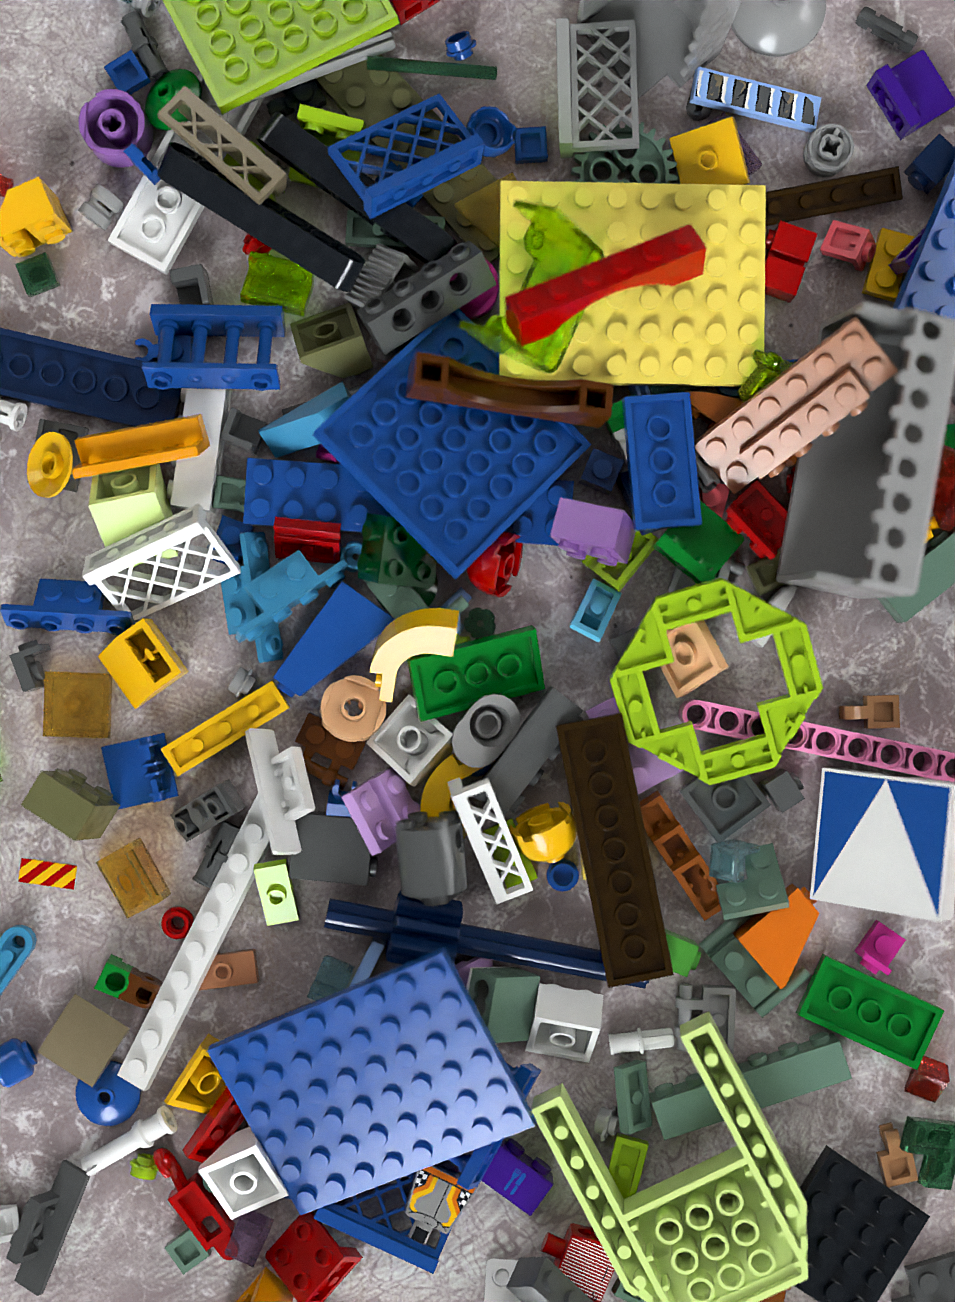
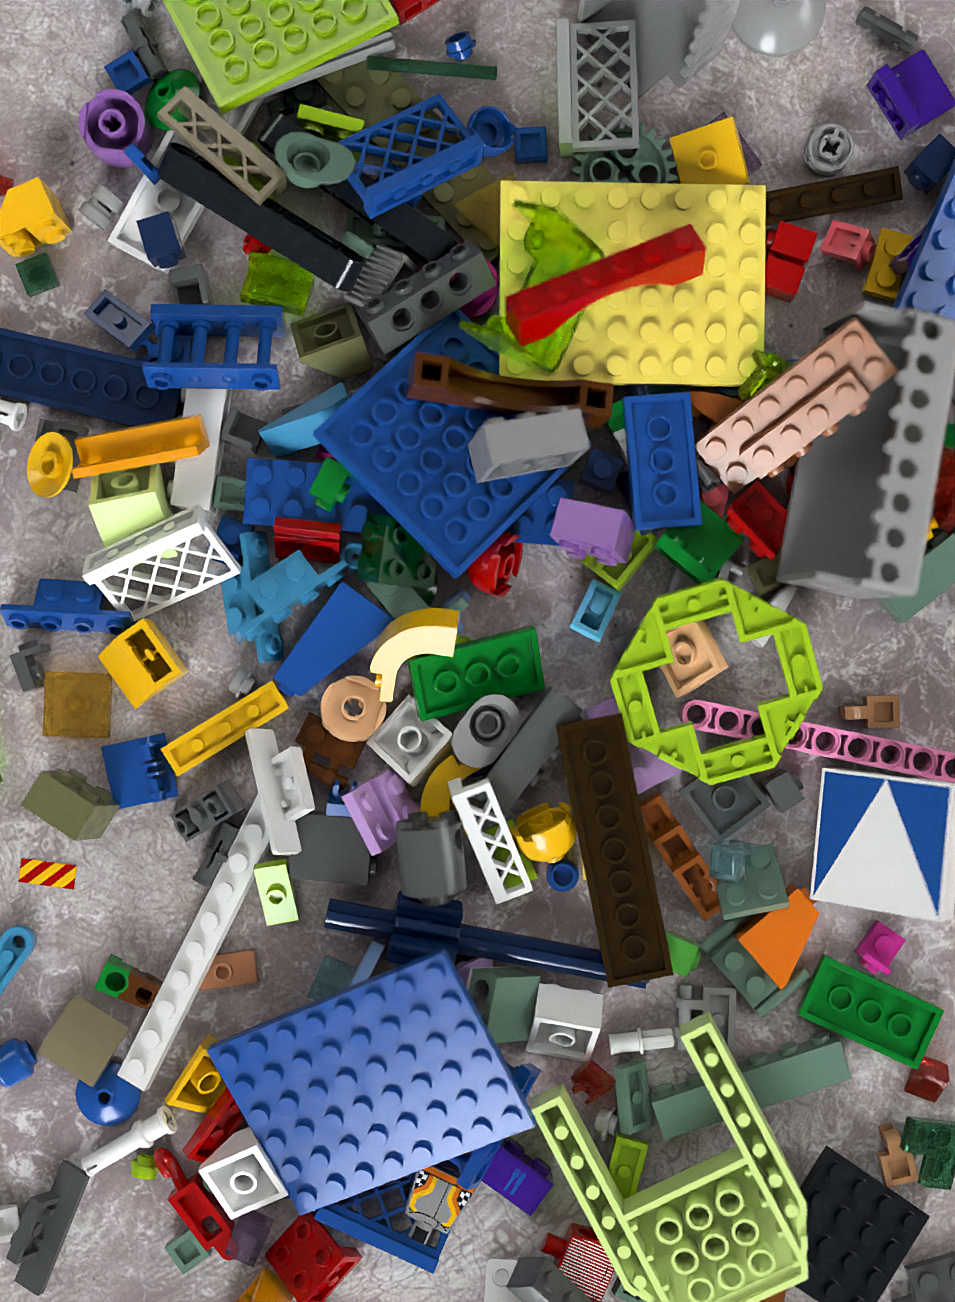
(119, 321): none -> dark blue plate
(133, 878): clear yellow slope -> none
(161, 240): none -> dark blue brick
(168, 926): red plate -> none
(313, 160): none -> sand green piece
(330, 485): none -> green brick
(357, 244): none -> sand green tile
(474, 616): clear green plate -> none
(528, 444): none -> light grey brick
(592, 1081): none -> clear red tile
(696, 115): dark grey hinge -> none
(755, 99): tile -> none

